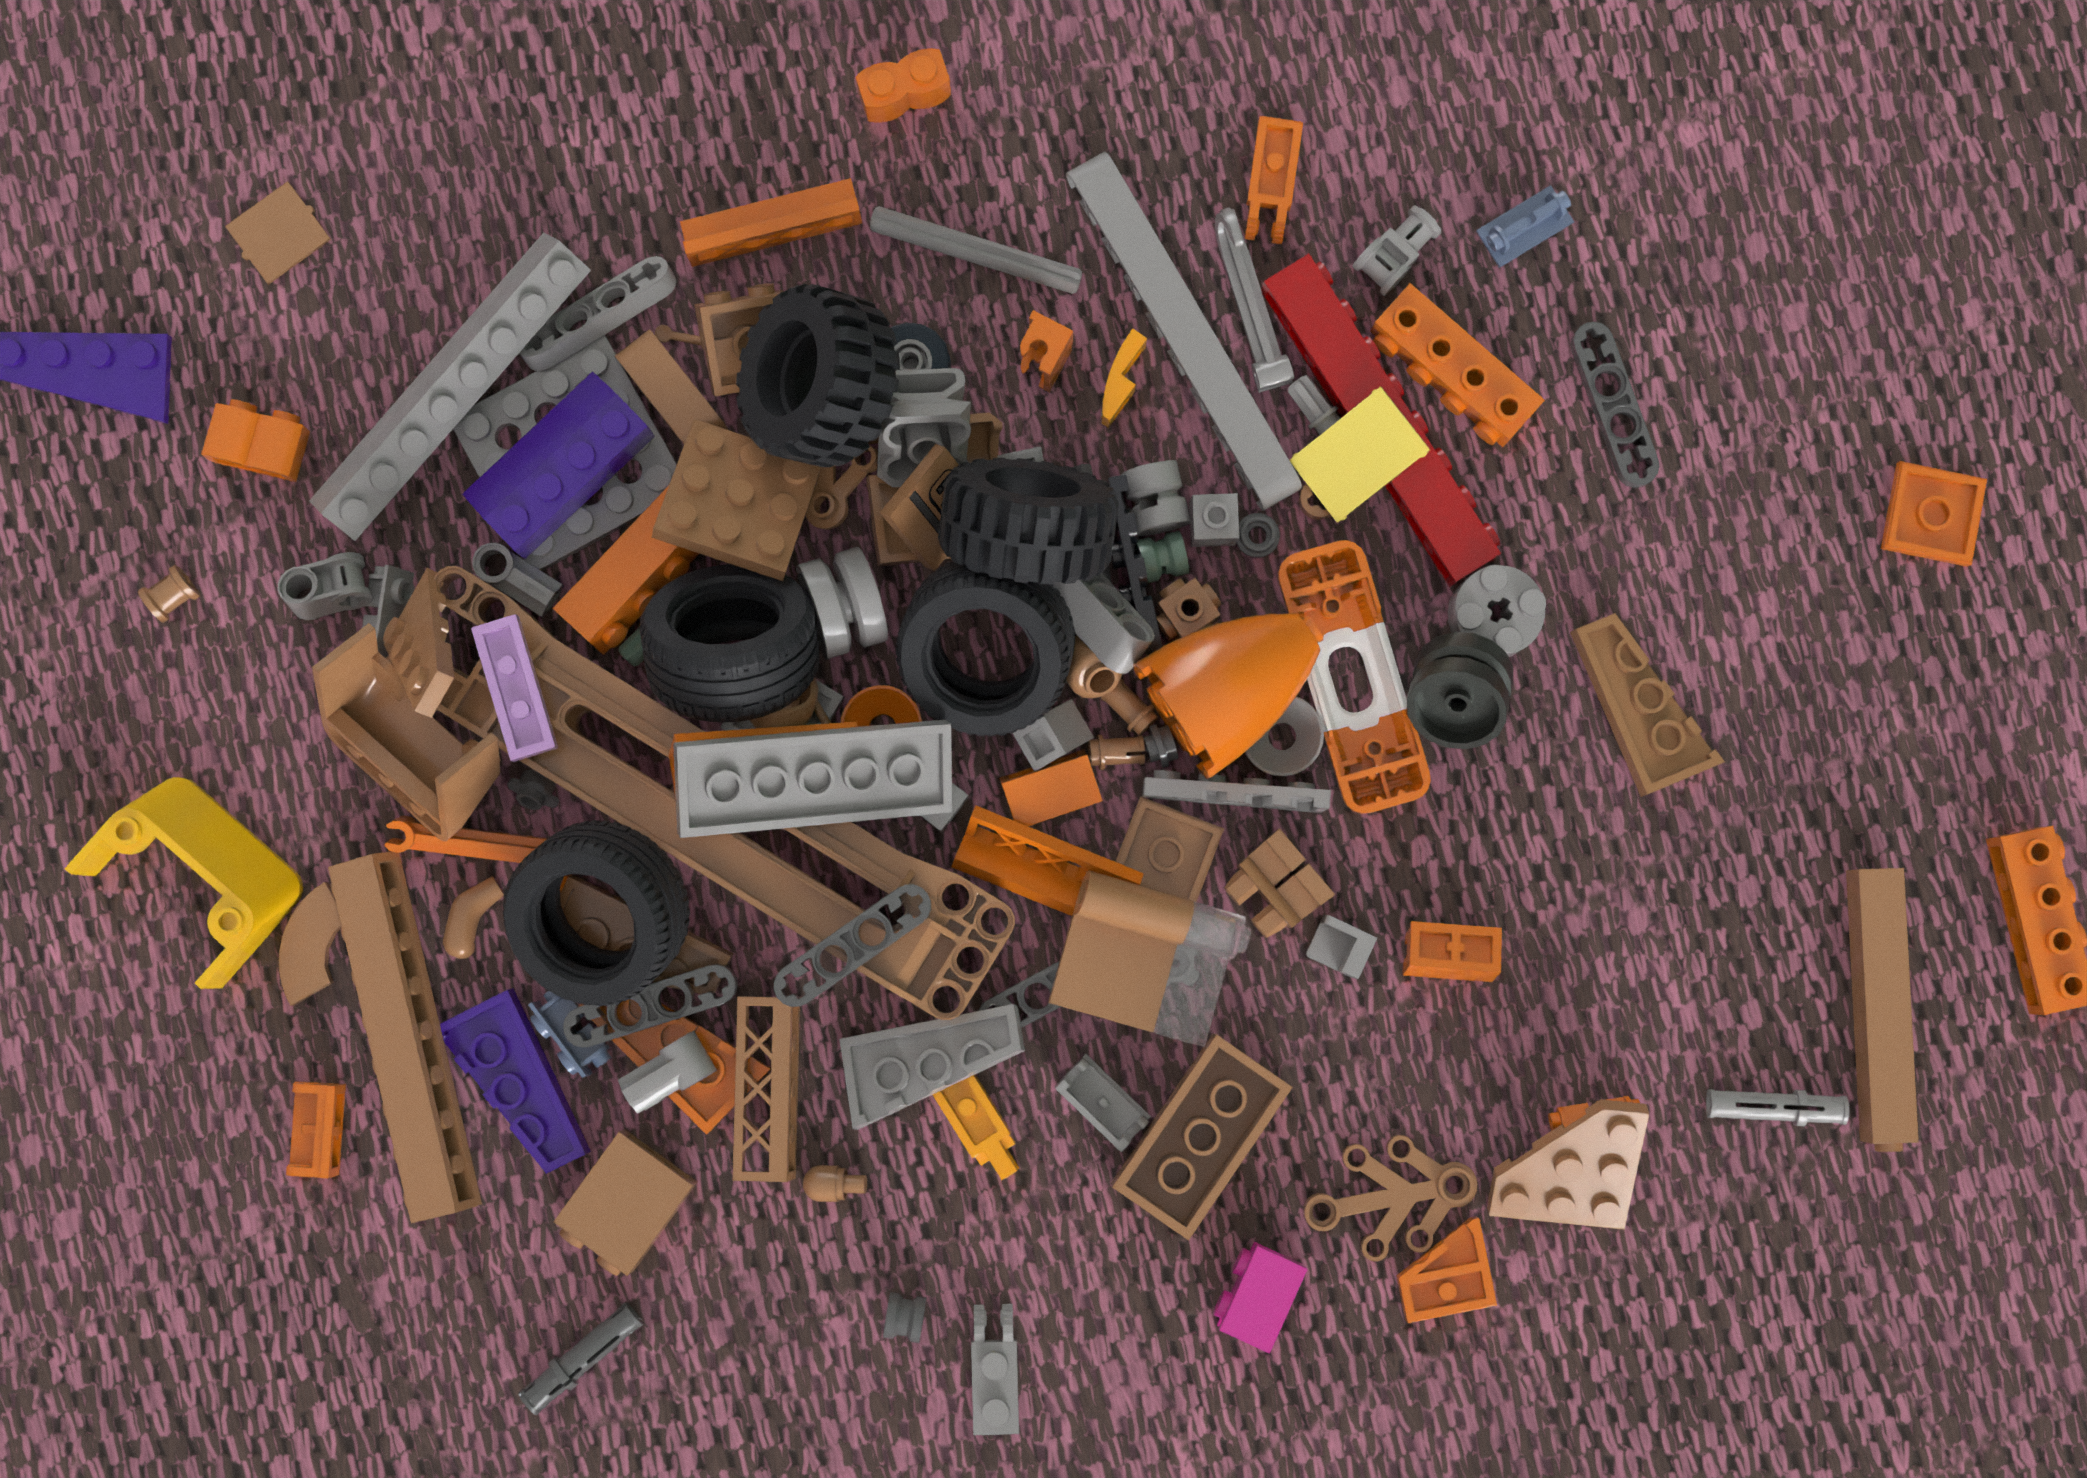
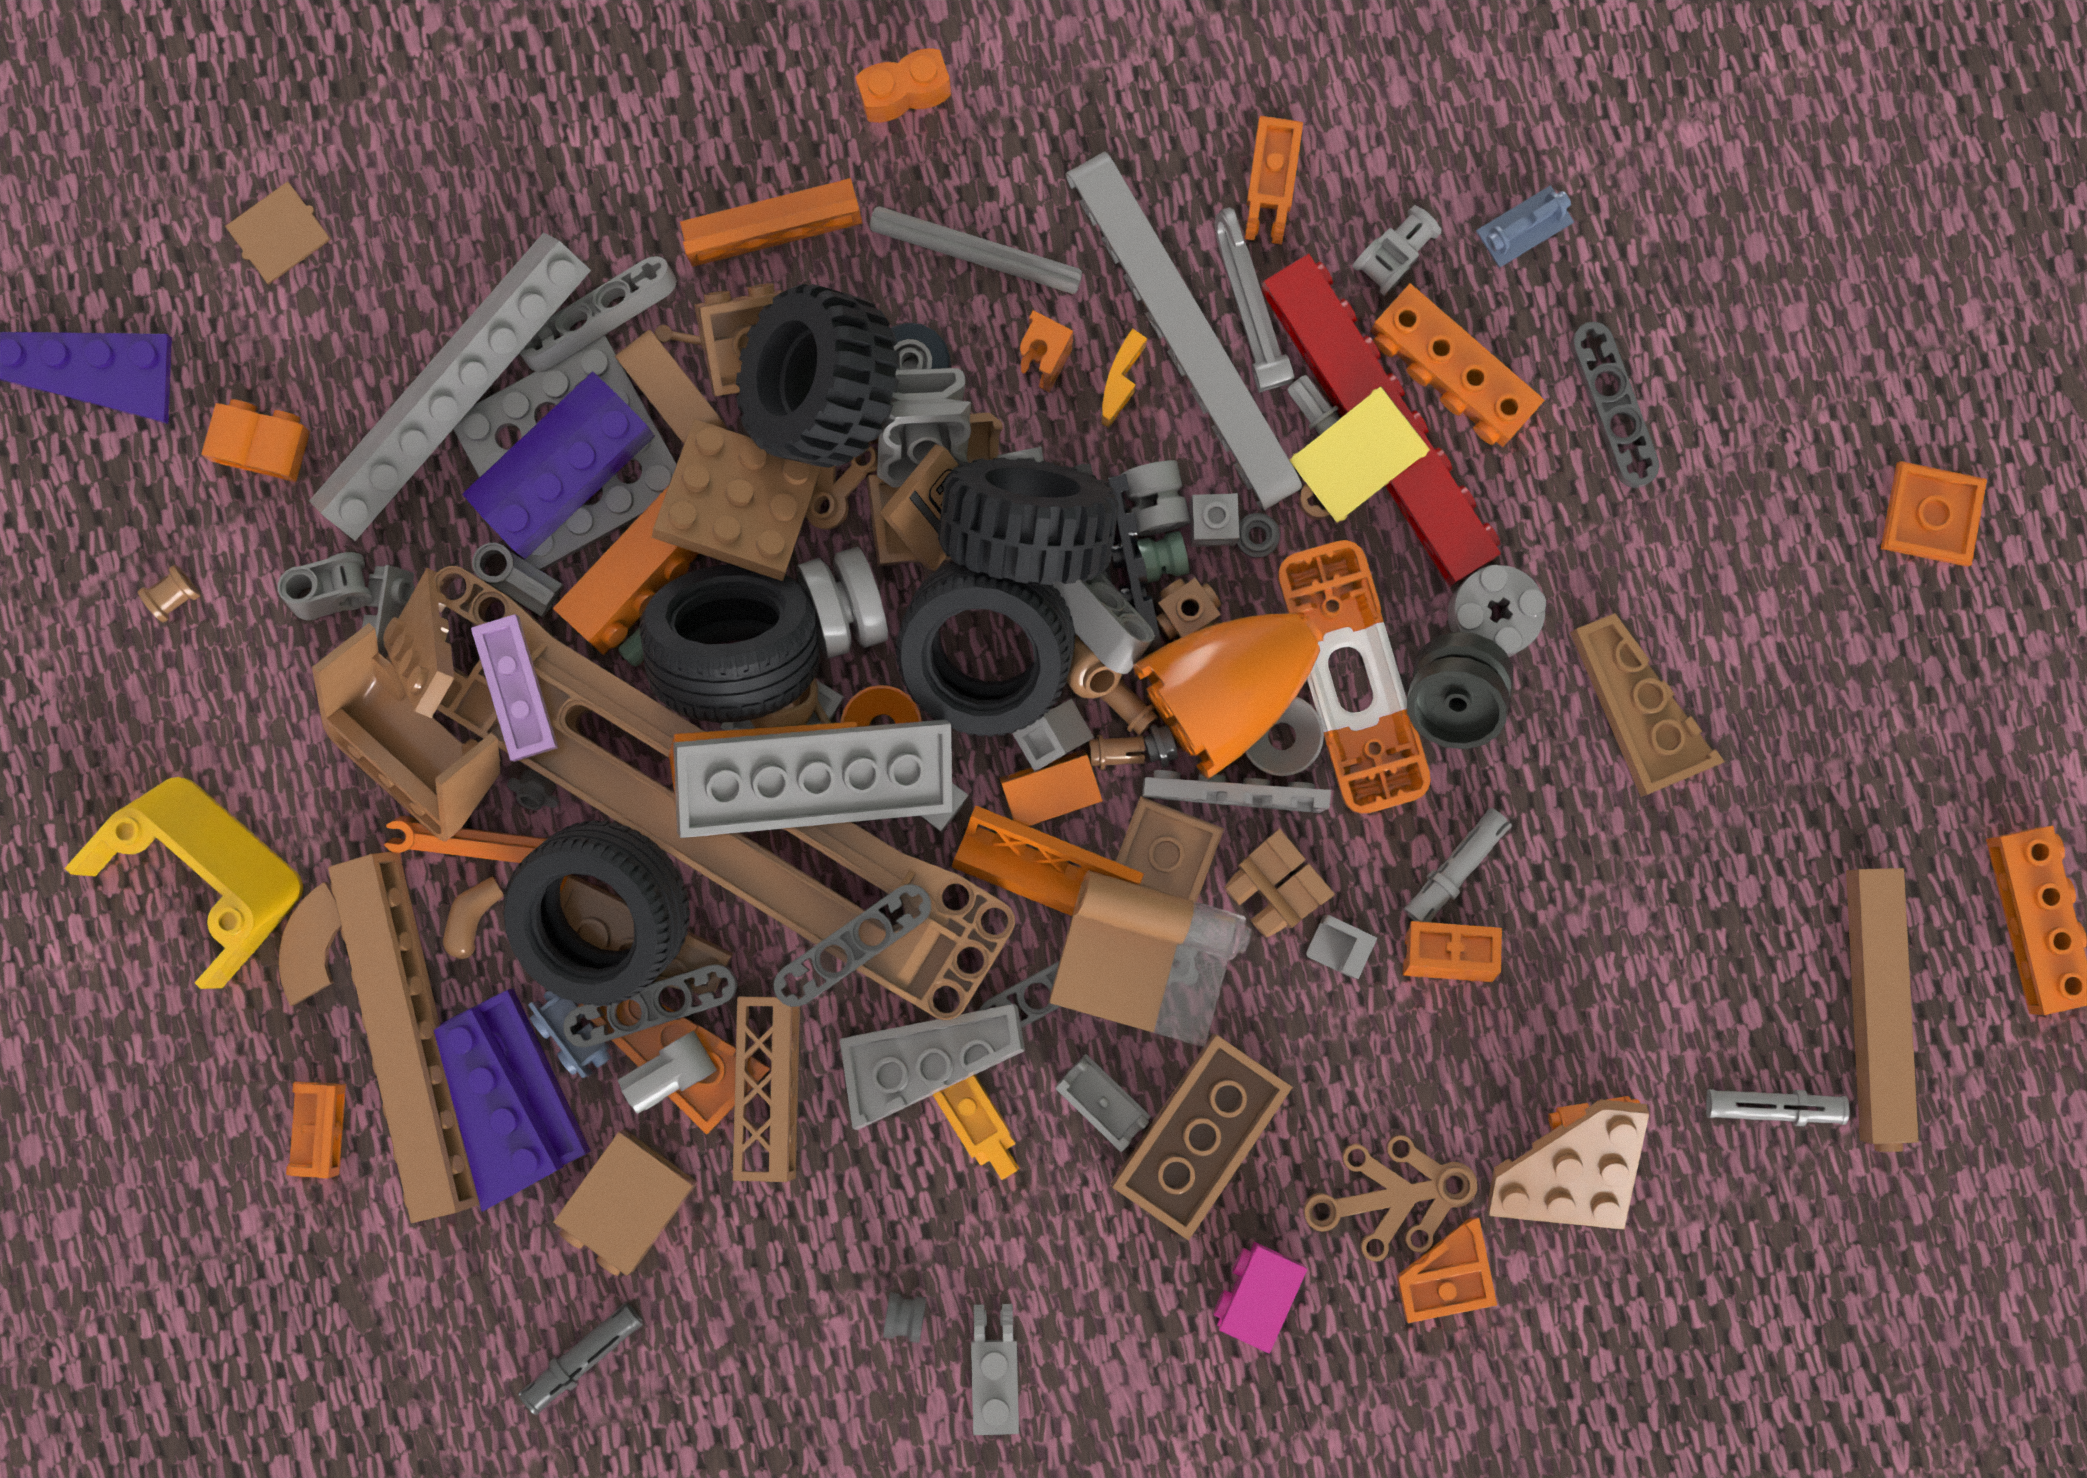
(494, 1116): none -> dark purple wing
(832, 1183): medium nougat cylinder -> none
(1452, 873): none -> light grey pin

